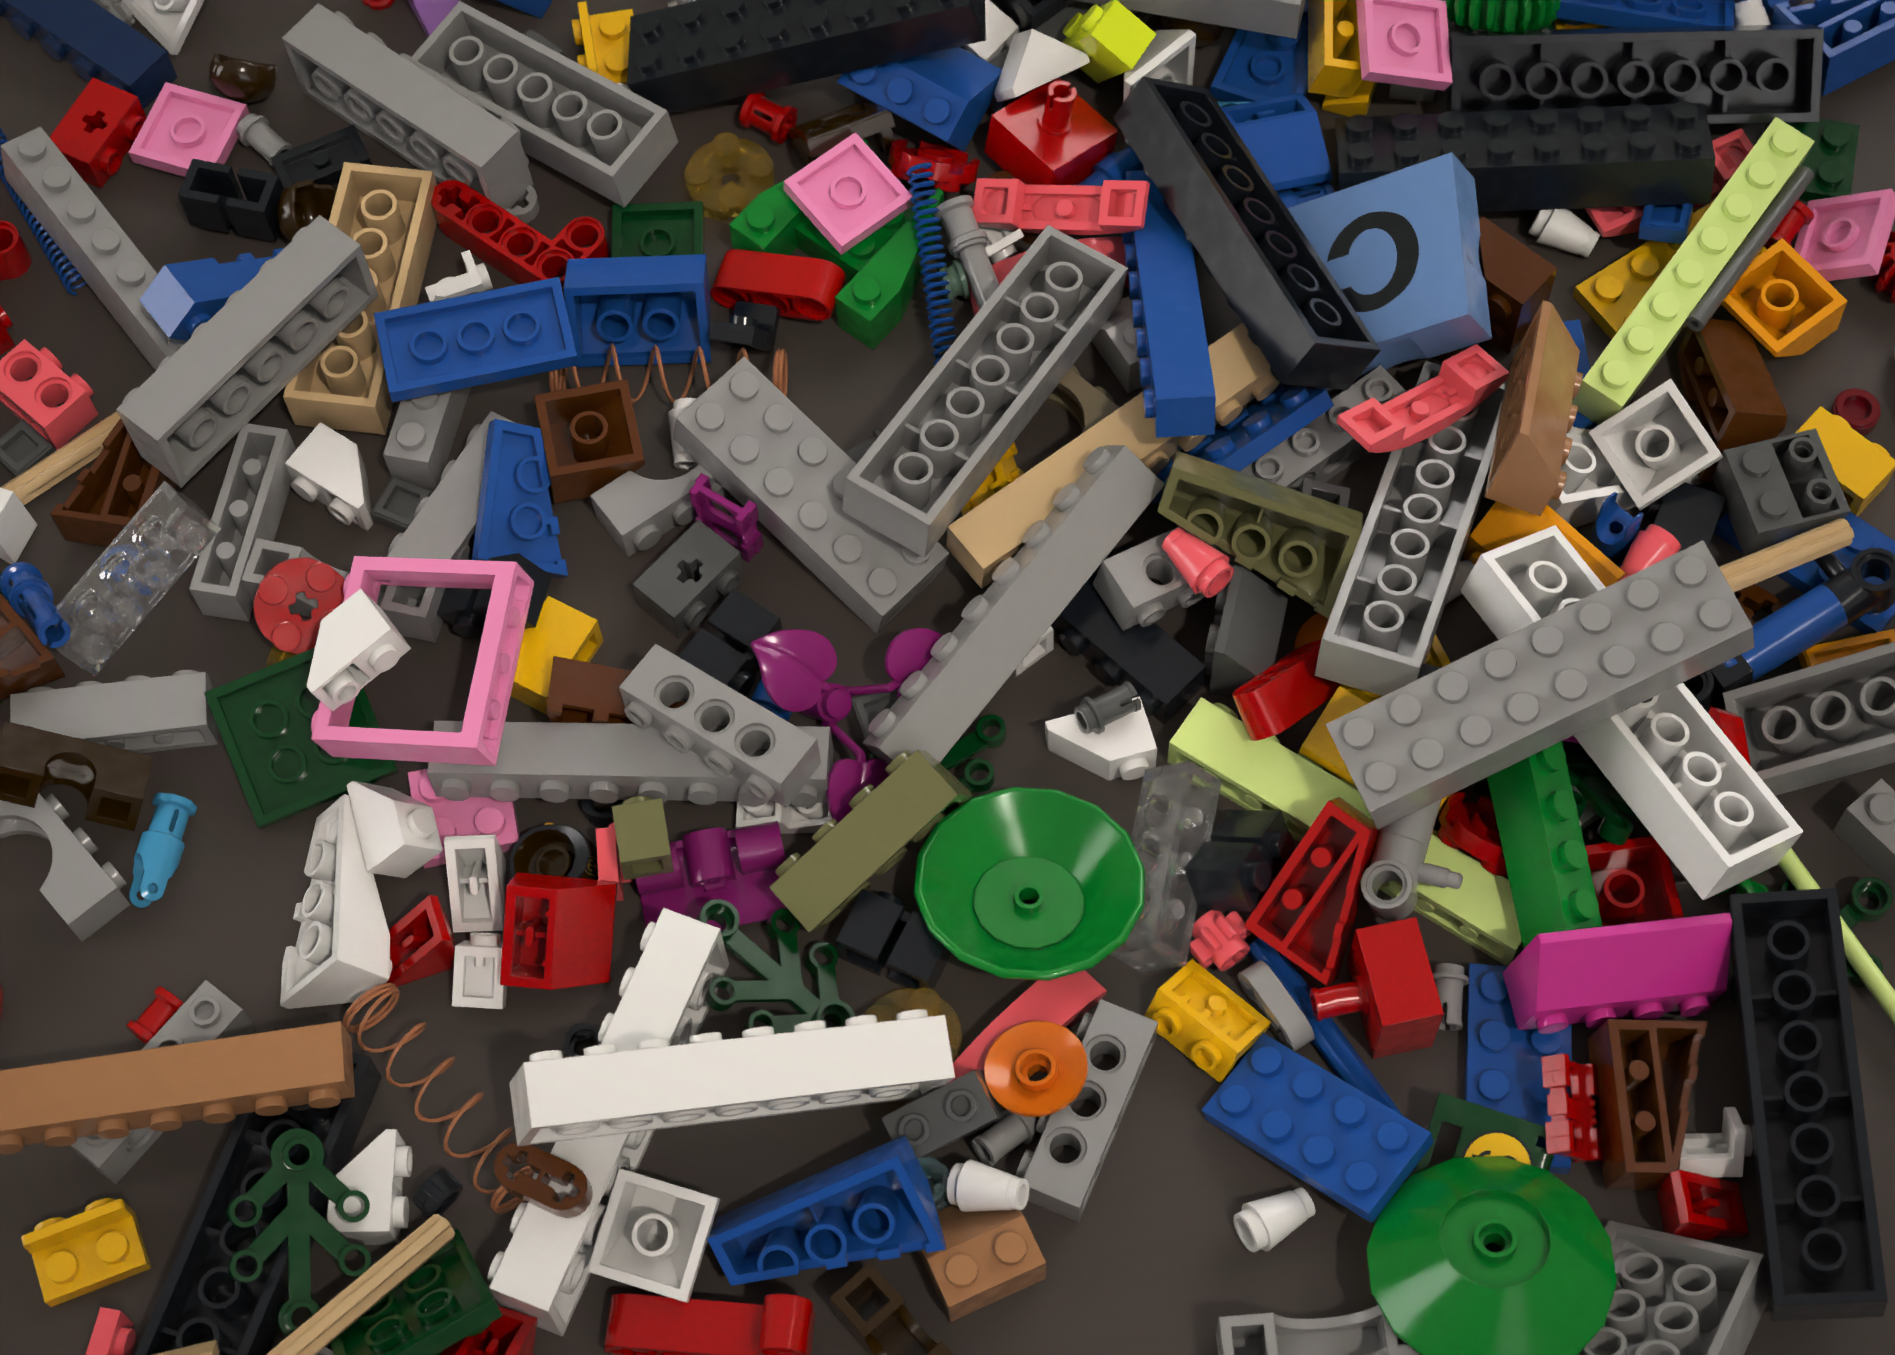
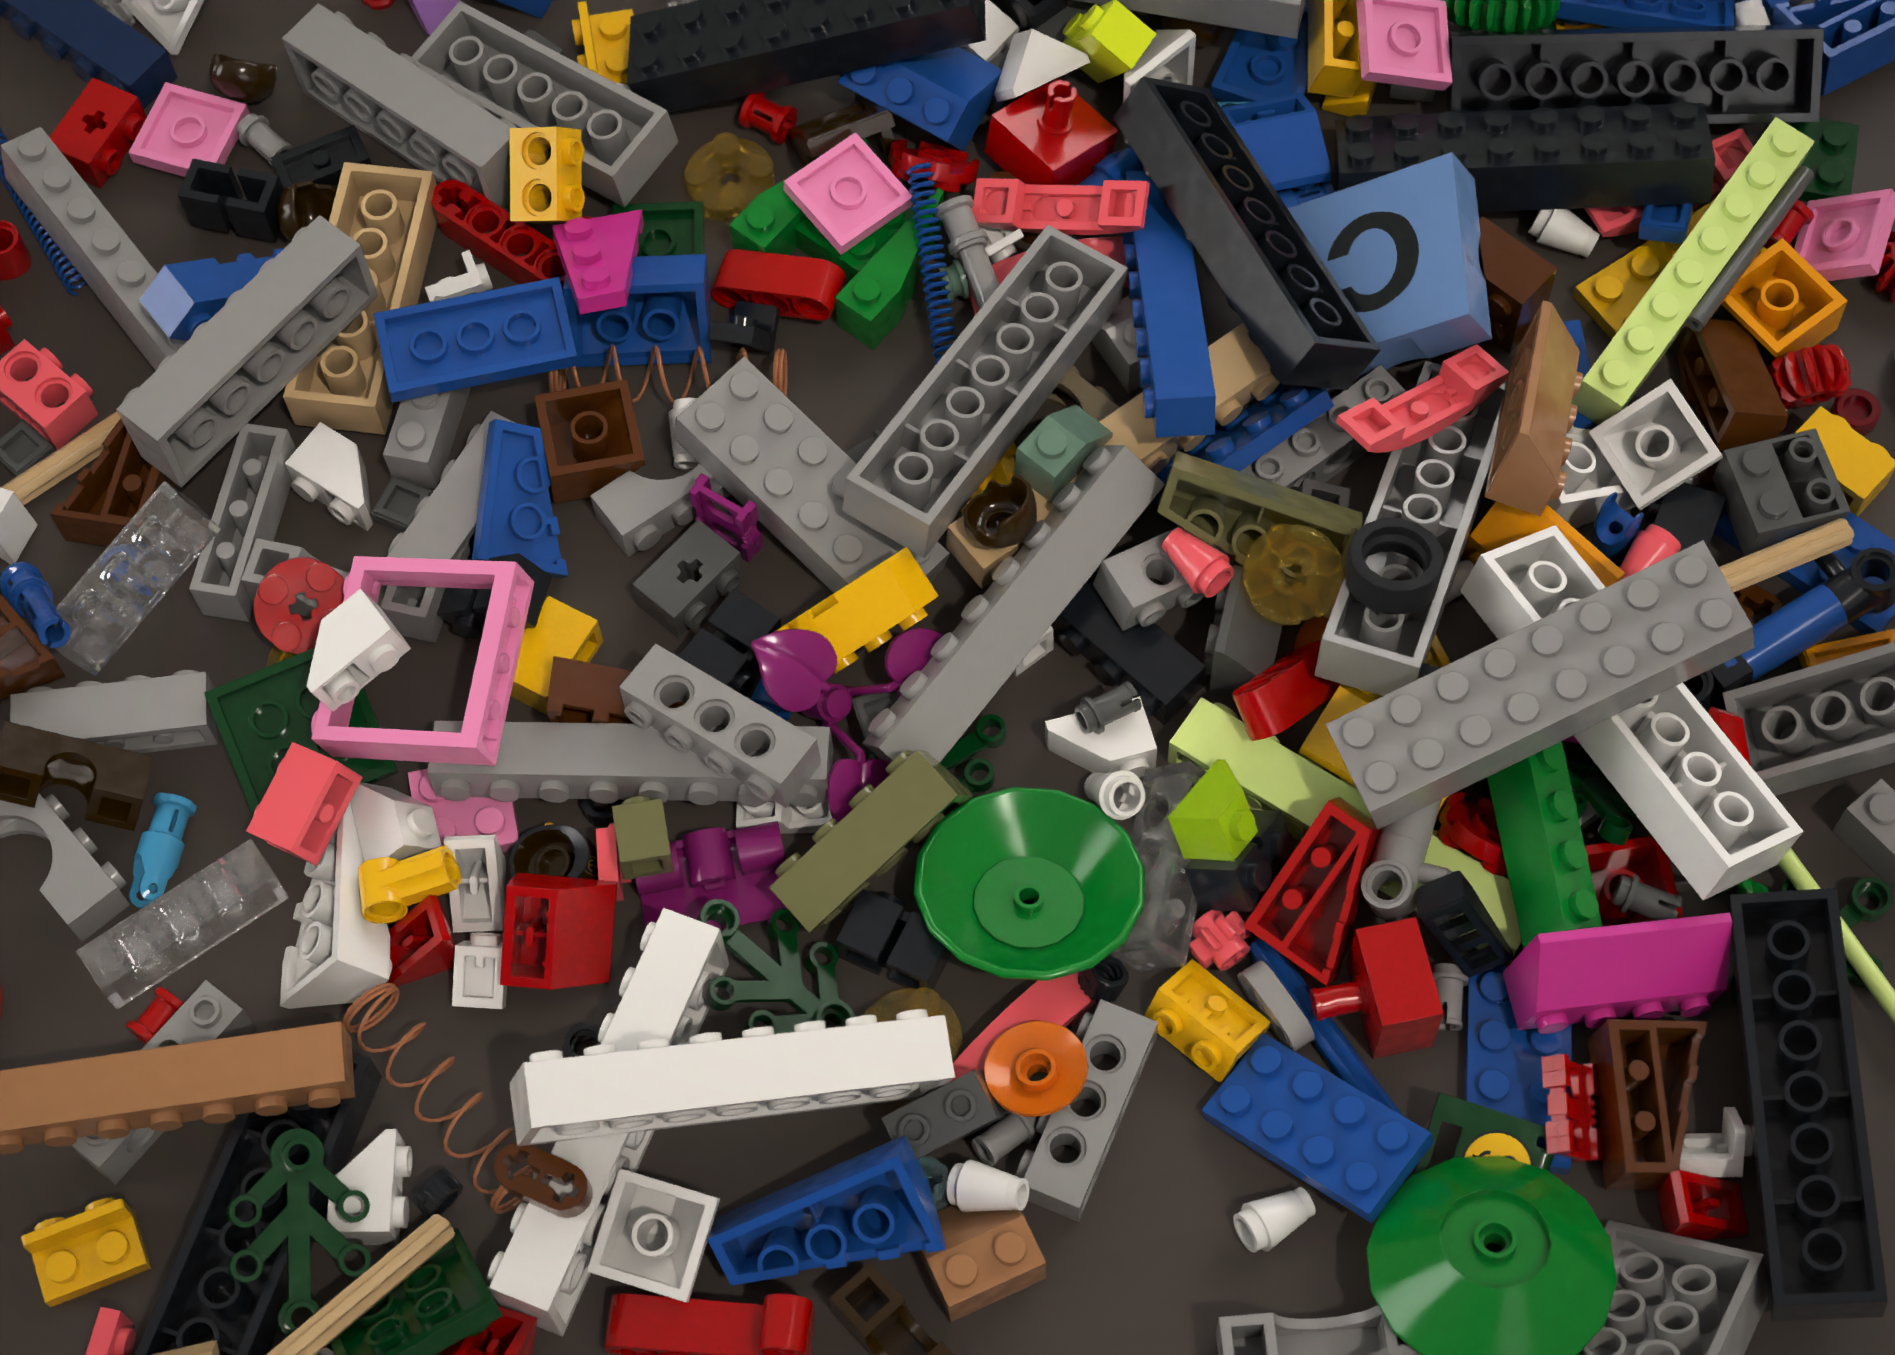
(182, 924): none -> clear brick
(304, 803): none -> coral brick
(393, 885): none -> yellow piece
(536, 175): none -> yellow brick
(599, 258): none -> dark pink wing
(869, 607): none -> yellow wedge
(1001, 513): none -> dark brown hair
(1058, 450): none -> sand green slope
(1104, 980): none -> black axle
(1116, 793): none -> white cone
(1214, 817): none -> lime slope
(1287, 546): none -> clear yellow plate
(1403, 538): none -> black tyre
(1451, 897): none -> black slope
(1645, 899): none -> dark grey pin
(1810, 375): none -> red gear

